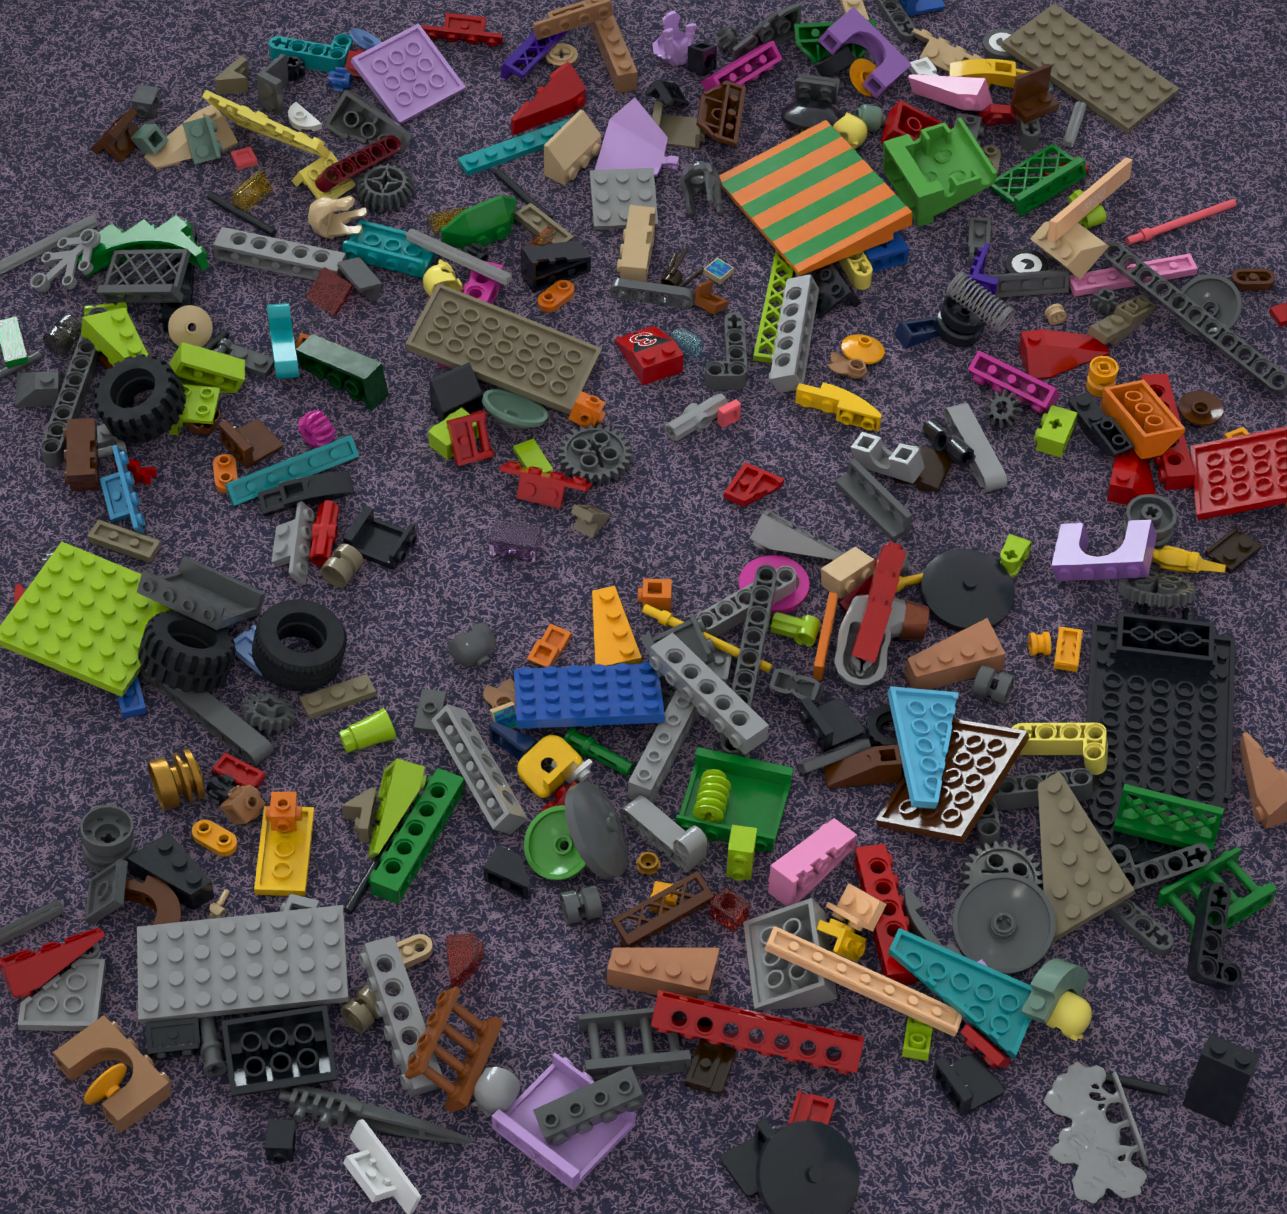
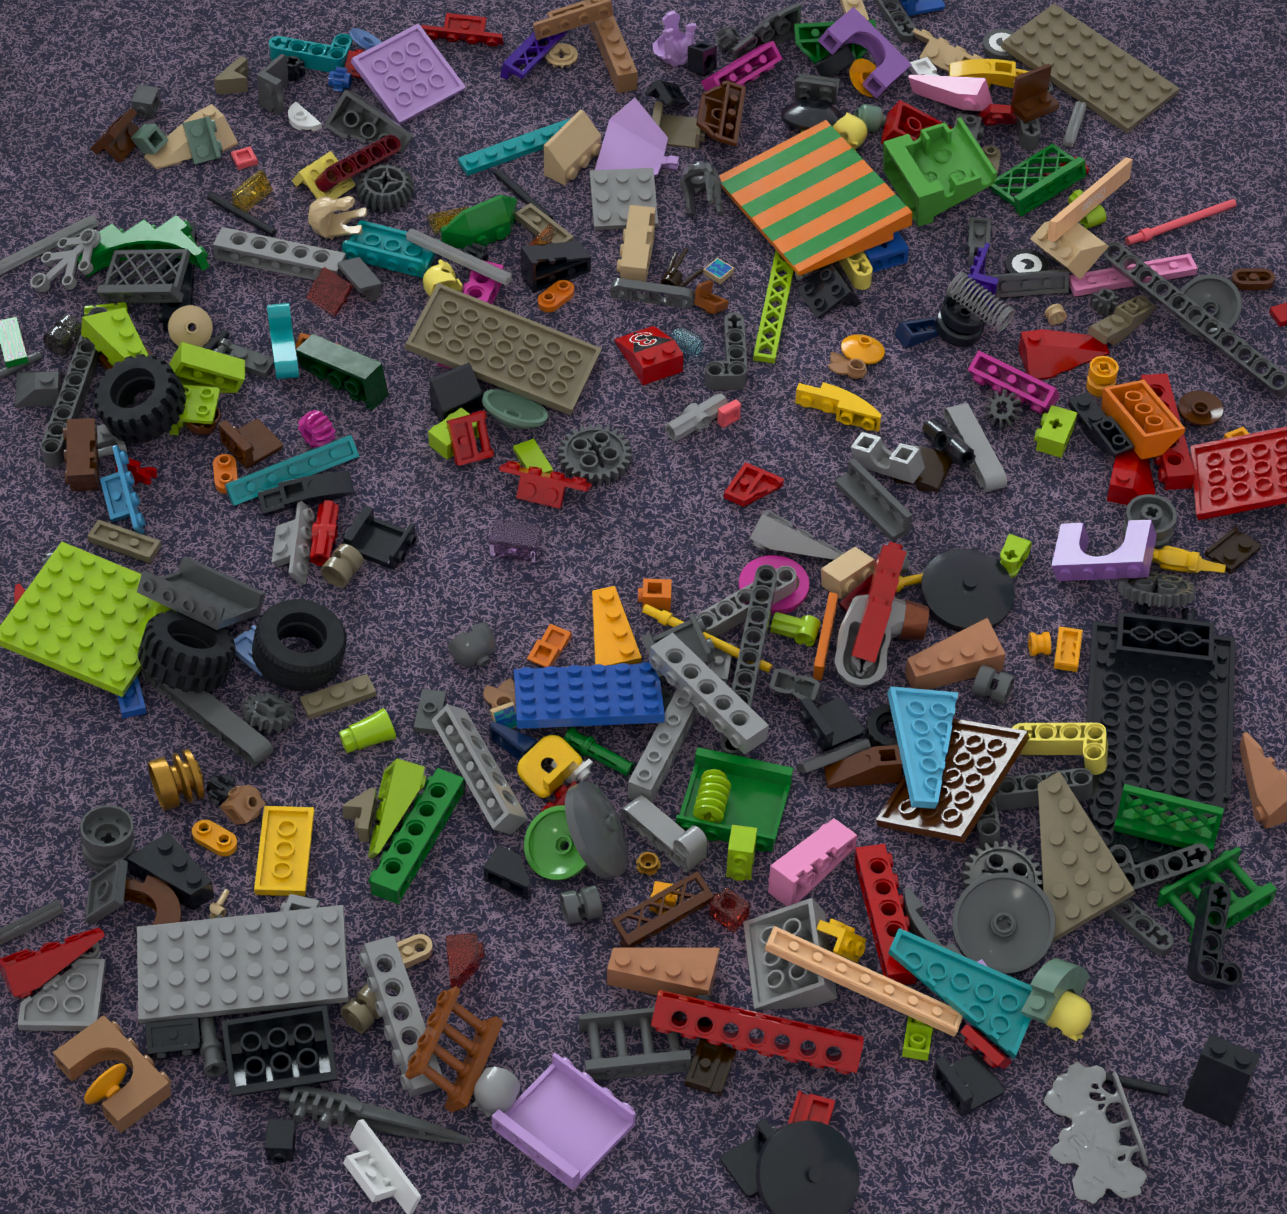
(242, 772): red plate -> none
(259, 123): light yellow wing -> none
(283, 811): orange brick -> none
(364, 884): black bar -> none
(557, 99): red wedge -> none
(587, 410): orange brick -> none
(589, 519): dark tan slope -> none
(590, 1106): dark grey brick -> none
(794, 333): light grey brick -> none
(859, 908): light nougat bracket -> none

